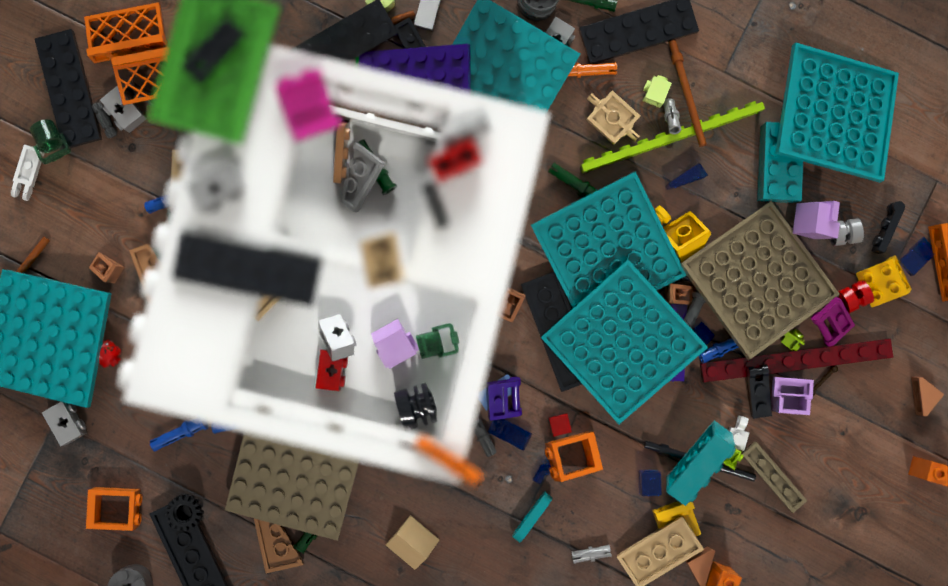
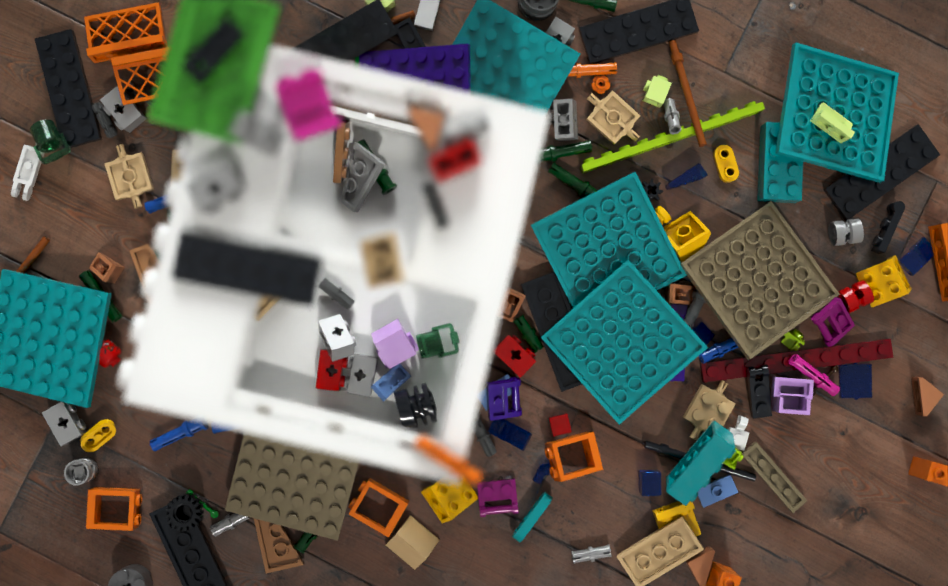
(76, 472): none -> light grey wheel
(90, 282): none -> dark green pin
(98, 434): none -> yellow plate
(129, 176): none -> tan plate
(214, 514): none -> green hinge
(227, 523): none -> light grey pin
(256, 133): none -> light grey brick
(336, 293): none -> dark grey axle
(363, 386): none -> light grey brick
(390, 381): none -> medium blue plate
(402, 504): none -> orange window
(429, 126): none -> nougat slope
(449, 498): none -> yellow bracket
(494, 491): none -> magenta plate
(521, 365): none -> red brick
(528, 333): none -> dark green pin
(552, 152): none -> dark green pin
(565, 119): none -> light grey brick
(600, 79): none -> orange plate
(656, 189): none -> black gear
(708, 406): none -> tan plate
(717, 490): none -> medium blue plate
(724, 163): none -> yellow plate
(814, 374): none -> dark pink pin
(817, 220): lavender plate -> none
(832, 123): none -> yellowish green panel
(855, 381): none -> clear blue piece
(905, 157): none -> black plate

